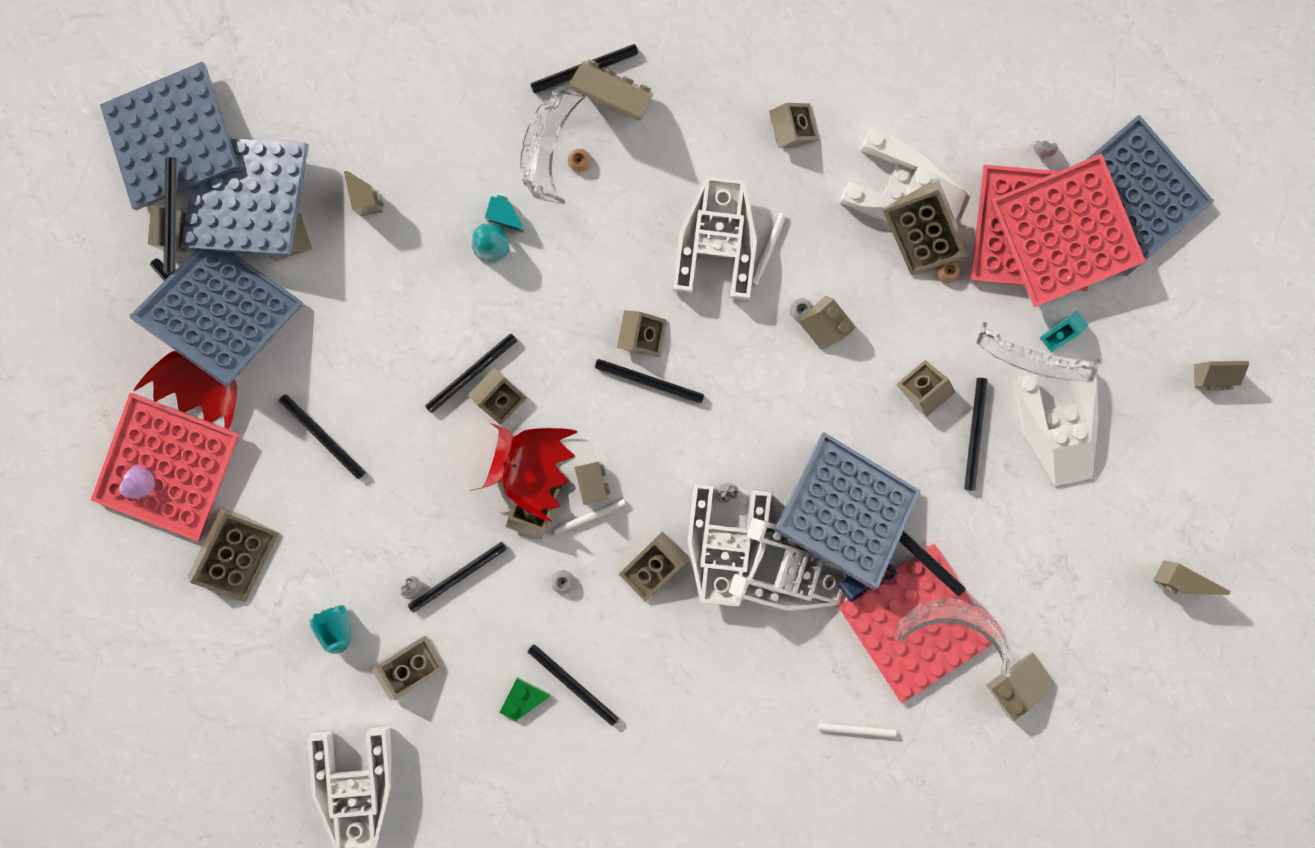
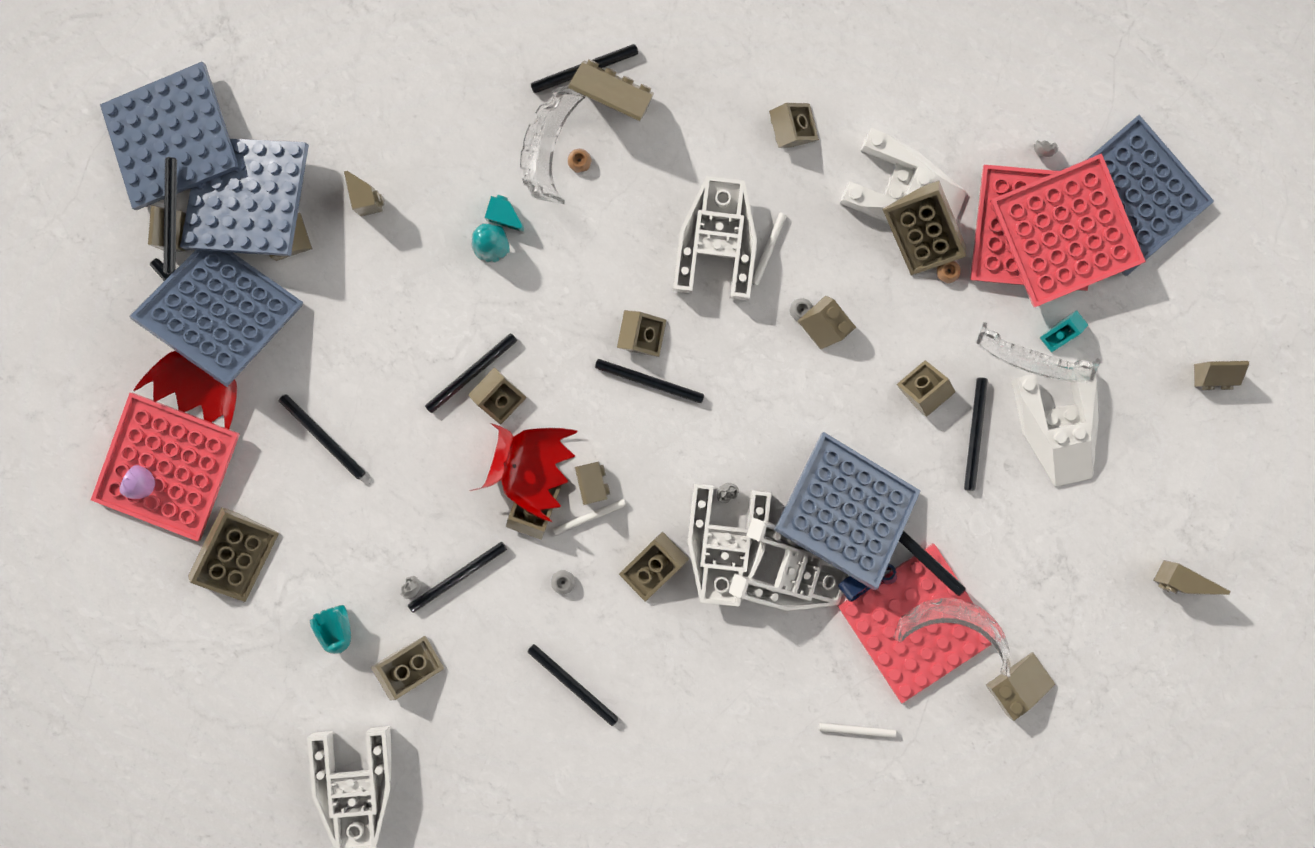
(522, 699): green wing -> none

